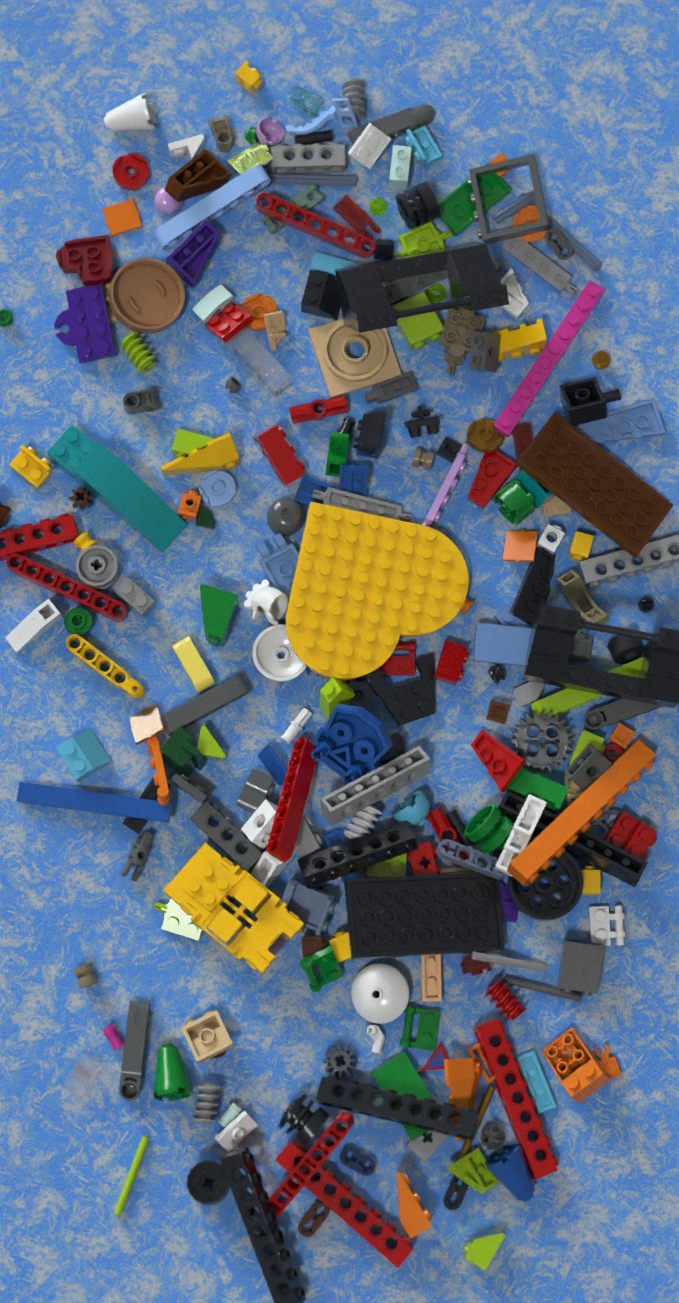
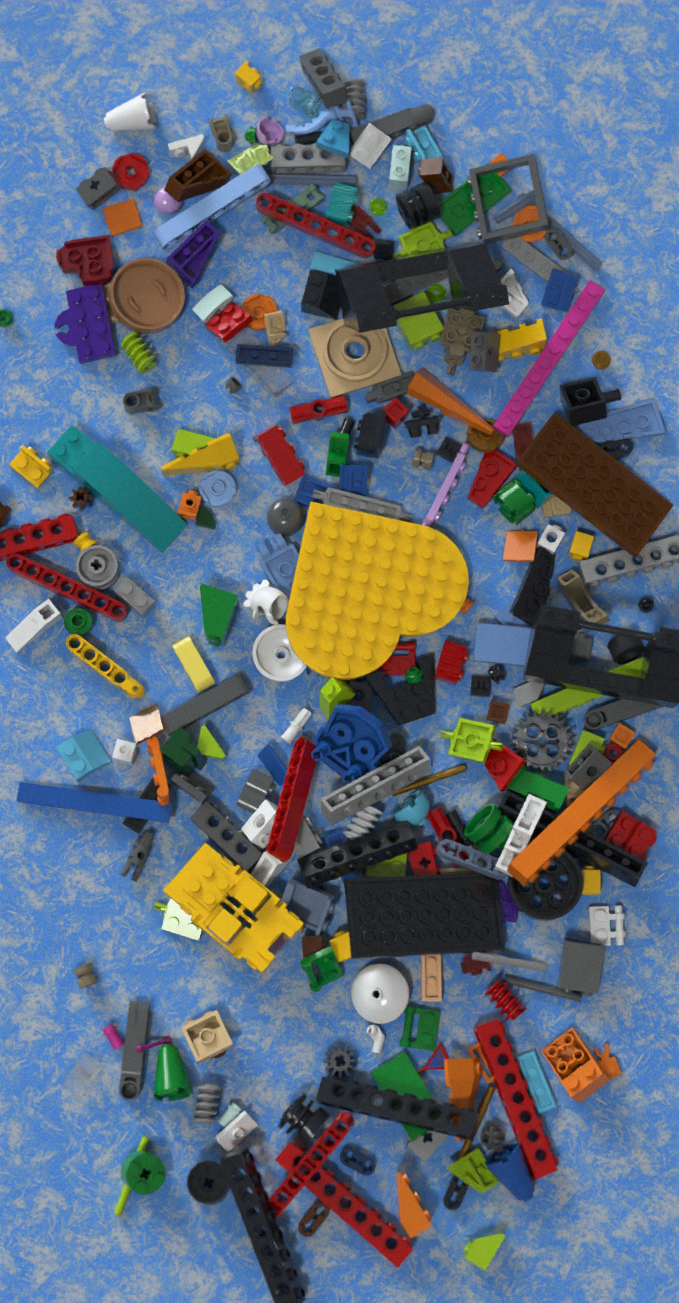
(96, 196): none -> dark grey brick
(124, 752): none -> white brick
(153, 1176): none -> green brick
(167, 1040): none -> magenta hinge
(264, 355): none -> dark blue tile
(323, 78): none -> dark grey brick
(335, 138): none -> dark azure wing
(341, 204): none -> teal brick
(395, 413): none -> red brick
(413, 675): none -> green plate
(431, 391): none -> orange wedge
(431, 779): none -> pearl gold bar
(436, 174): none -> reddish brown brick
(472, 740): none -> lime plate
(480, 686): none -> black tile
(559, 290): none -> blue plate
(613, 446): none -> black beam

